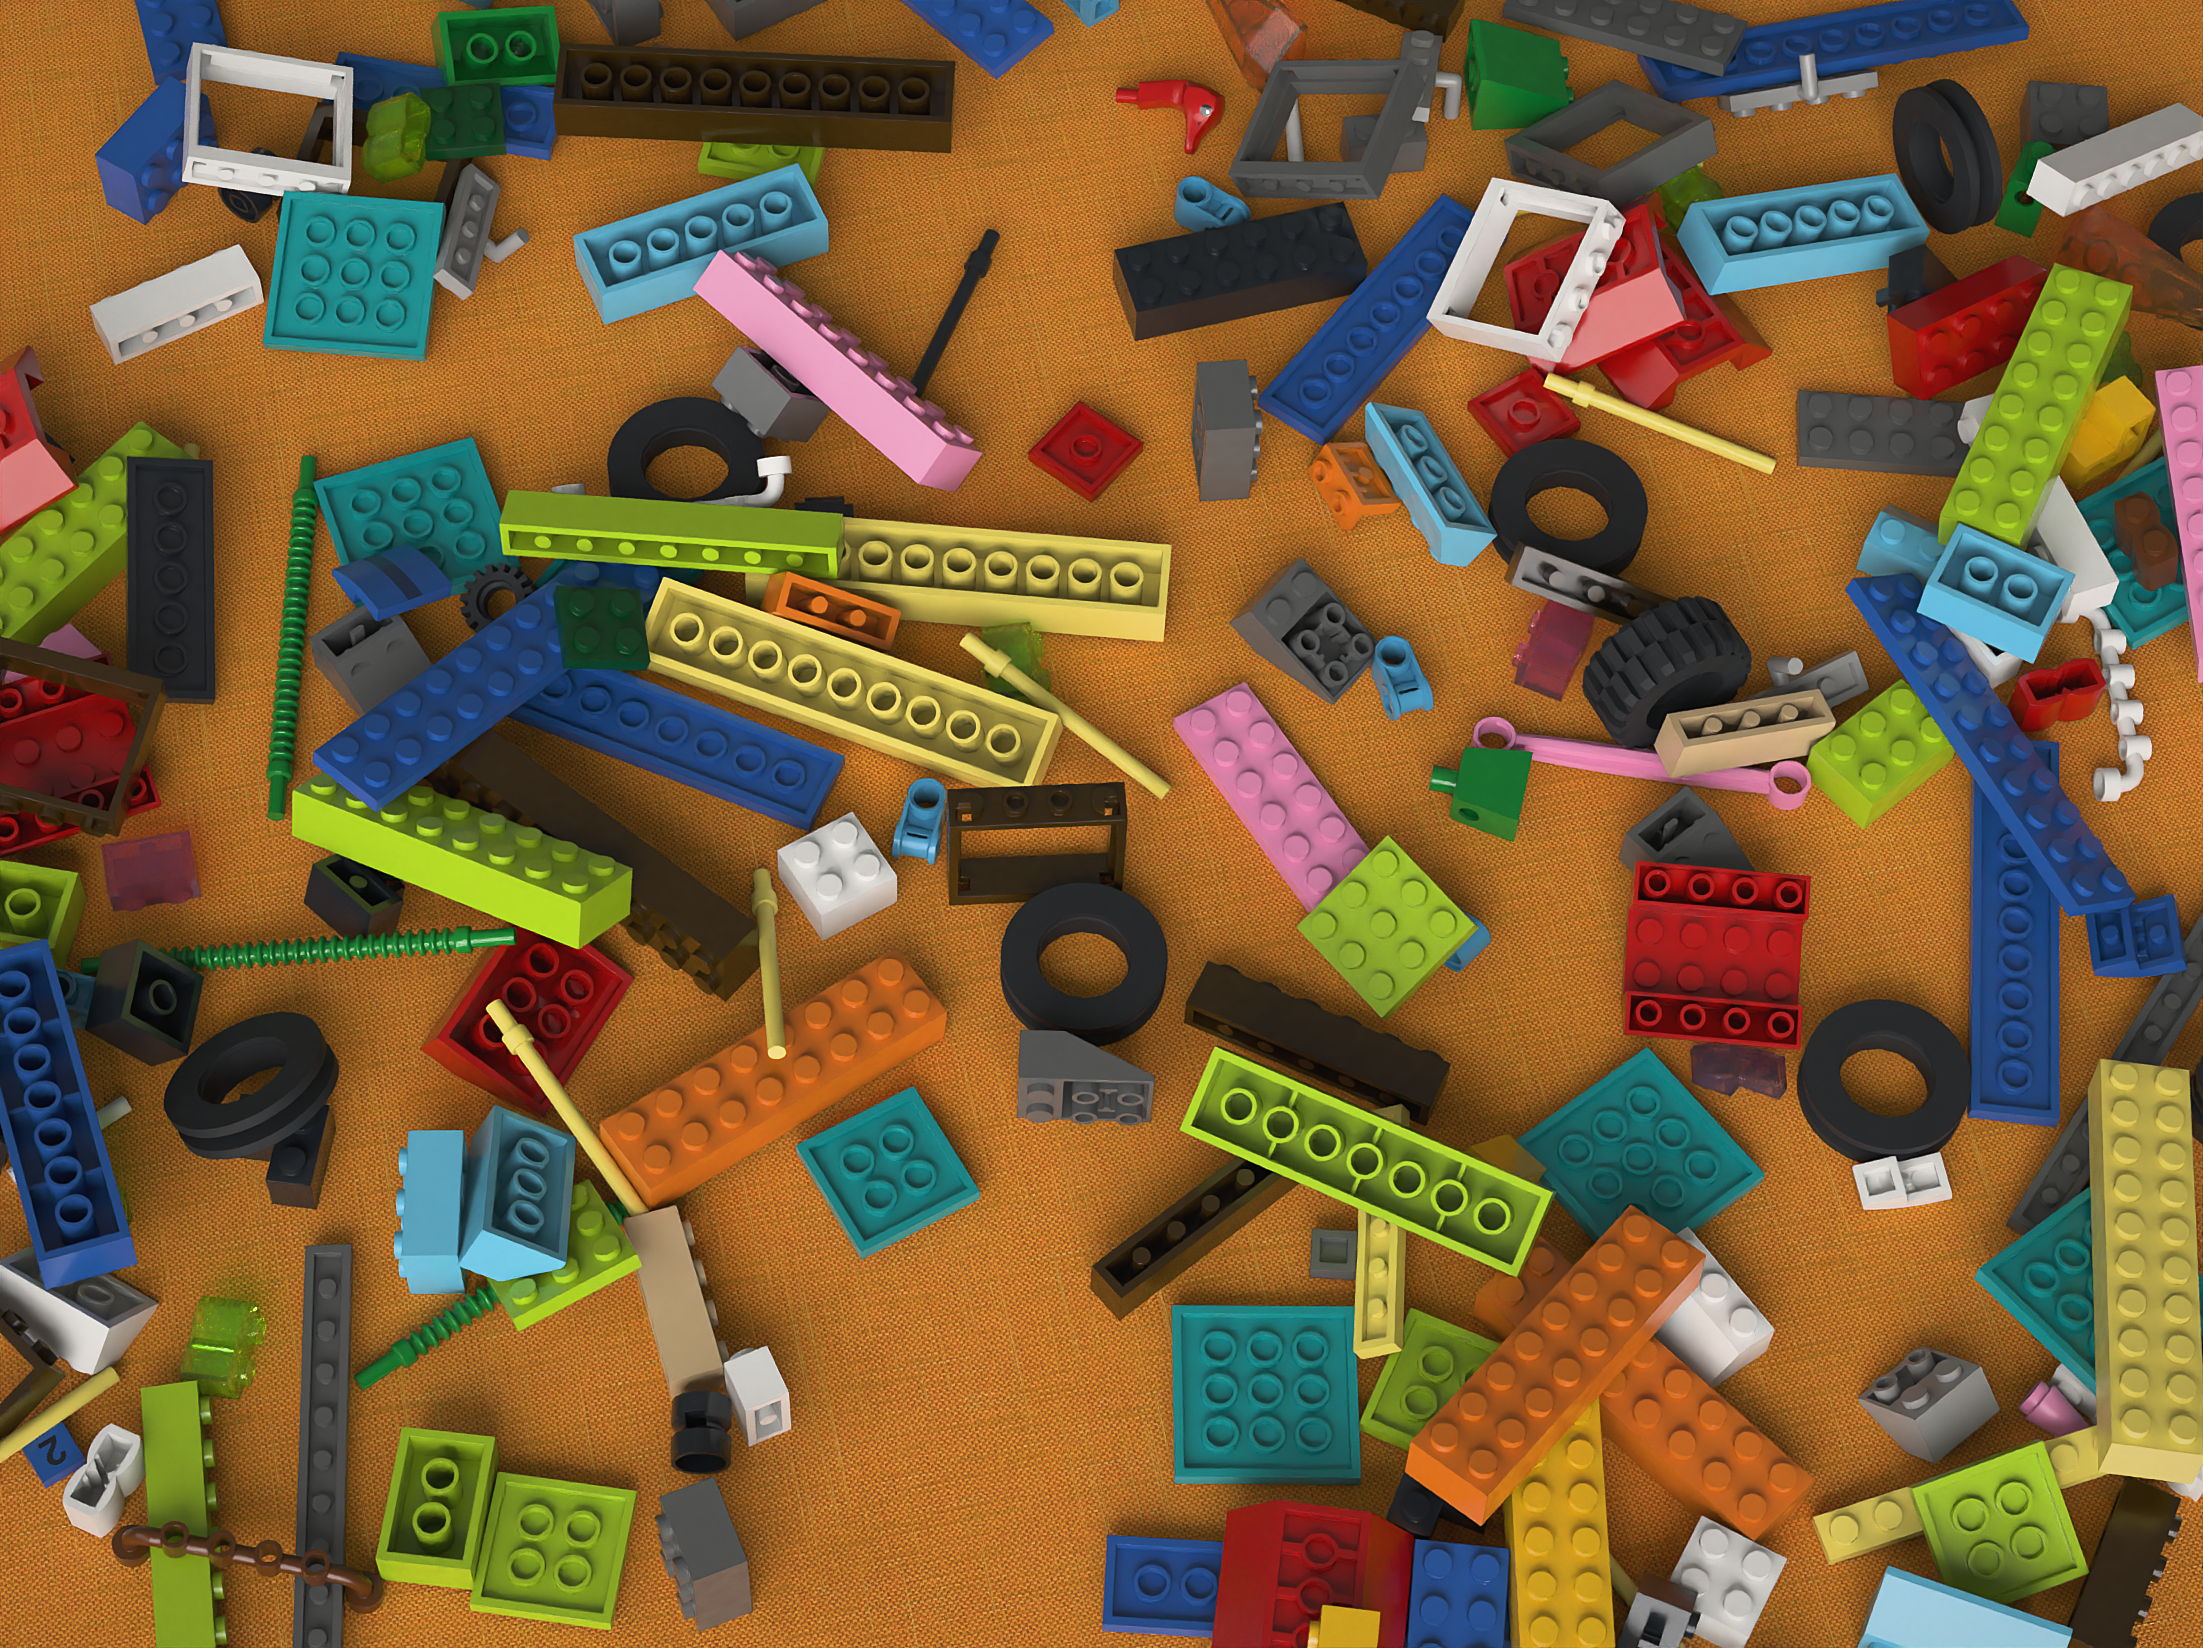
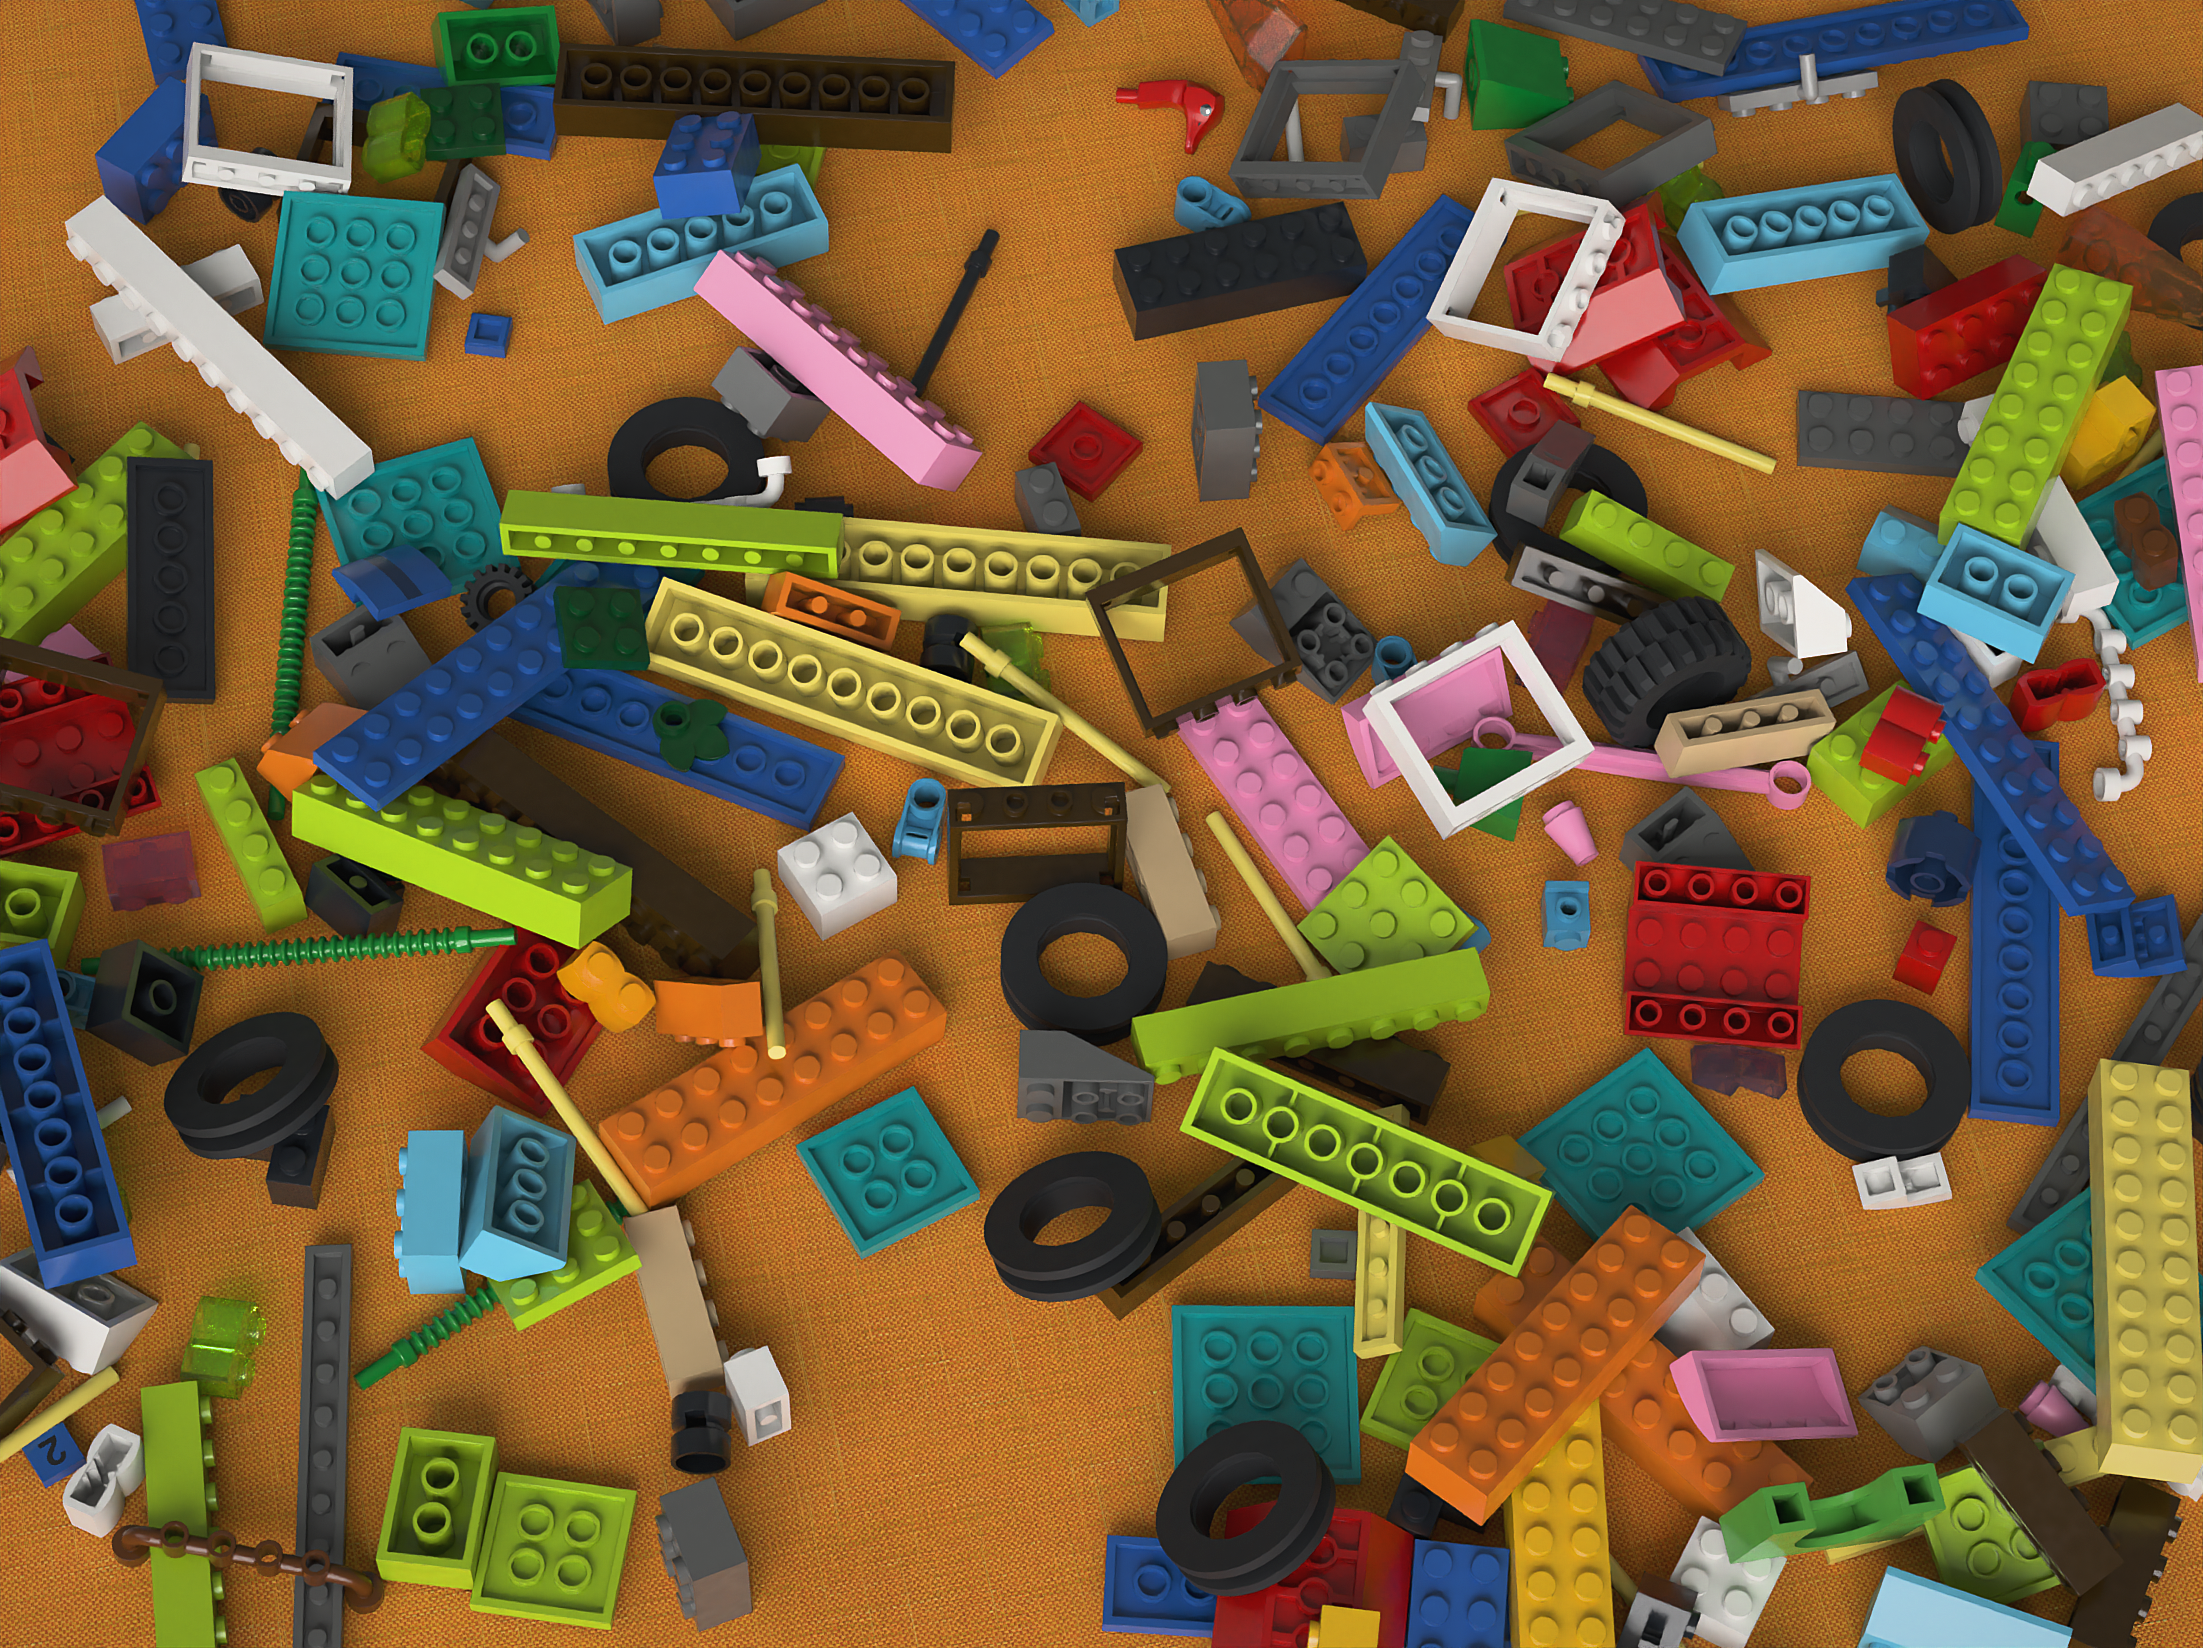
(219, 348): none -> white brick
(251, 846): none -> lime brick
(290, 757): none -> orange slope
(488, 335): none -> blue tile
(612, 994): none -> light orange brick
(696, 734): none -> dark green plate
(707, 165): none -> blue brick
(708, 1009): none -> orange brick
(942, 647): none -> black wheel
(1045, 502): none -> dark grey brick
(1081, 1266): none -> black tyre
(1165, 873): none -> tan brick
(1172, 570): none -> dark brown window
(1266, 898): none -> light yellow bar
(1276, 1543): none -> black tyre
(1313, 1014): none -> lime brick
(1417, 771): none -> white window
(1434, 715): none -> bright pink slope
(1548, 472): none -> dark grey slope
(1565, 914): none -> dark azure brick
(1570, 831): none -> bright pink cone
(1644, 549): none -> lime brick
(1764, 1394): none -> bright pink slope
(1785, 1522): none -> bright green arch
(1797, 611): none -> white slope
(1902, 736): none -> red brick
(1924, 957): none -> red brick
(1933, 859): none -> dark blue brick
(2039, 1500): none -> dark brown brick

